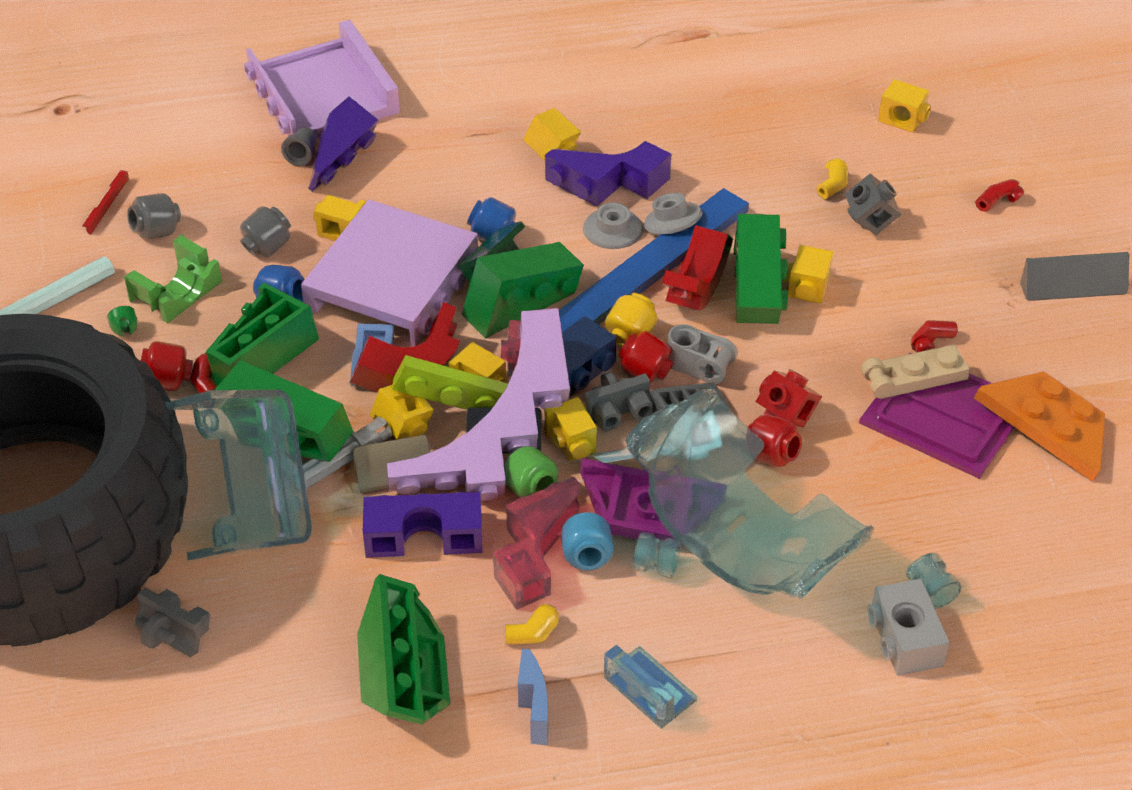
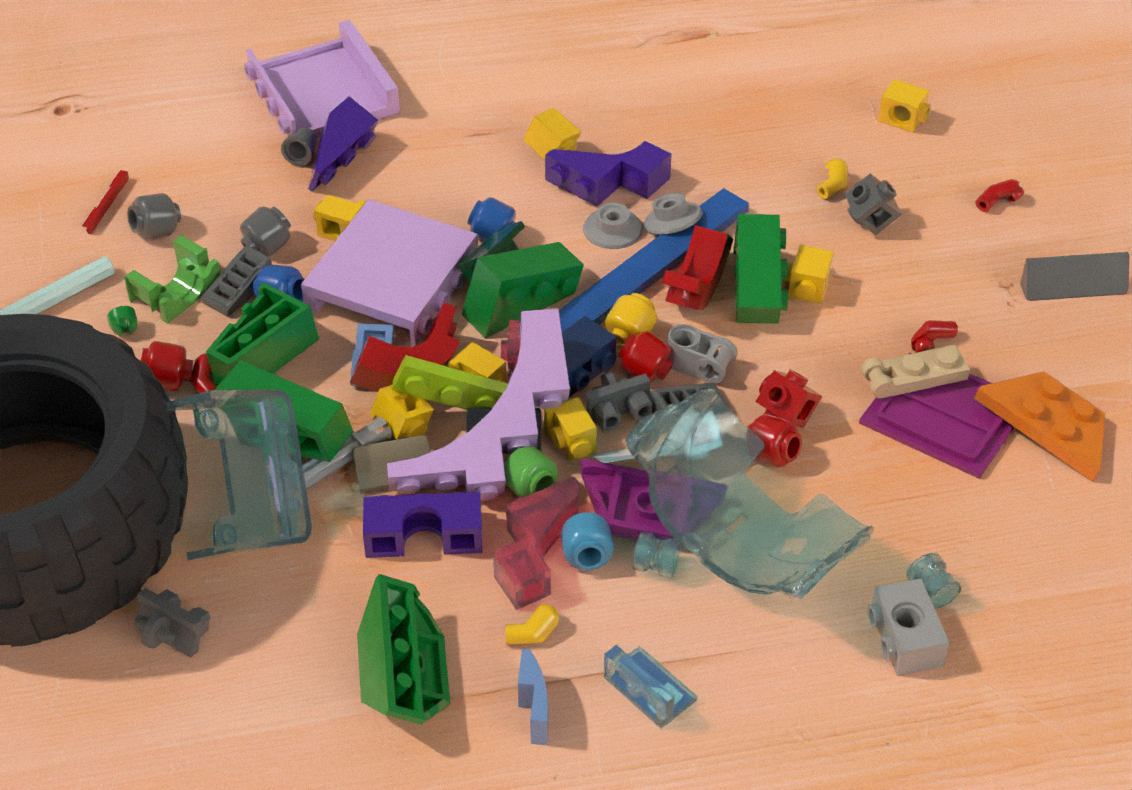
(245, 263): none -> dark grey slope

